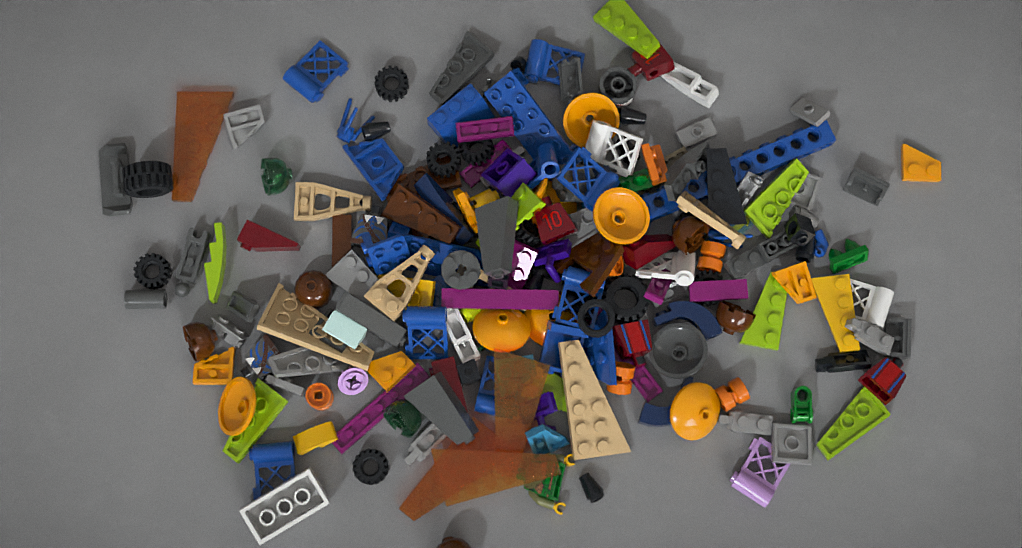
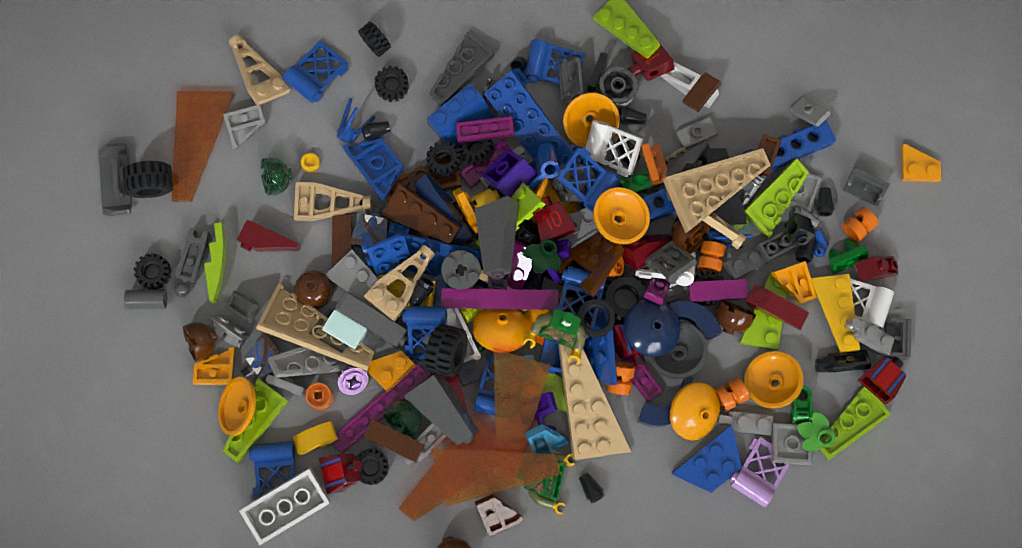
(263, 91): none -> tan plate
(310, 162): none -> yellow tile
(340, 472): none -> dark red torso
(374, 39): none -> black tyre
(394, 440): none -> reddish brown tile
(421, 291): none -> black cone
(446, 350): none -> black tyre
(496, 514): none -> wing
(541, 258): none -> dark green plate
(560, 328): none -> torso
(597, 72): none -> black tile
(642, 334): none -> dark blue dish
(675, 257): none -> dark grey plate
(701, 92): none -> reddish brown tile
(706, 188): none -> tan wing
(712, 463): none -> blue wing
(770, 368): none -> light orange dish
(771, 148): none -> reddish brown tile
(776, 307): none -> dark red slope
(814, 430): none -> bright green plate
(825, 202): none -> black cone
(863, 222): none -> orange wheel
(876, 268): none -> dark red slope

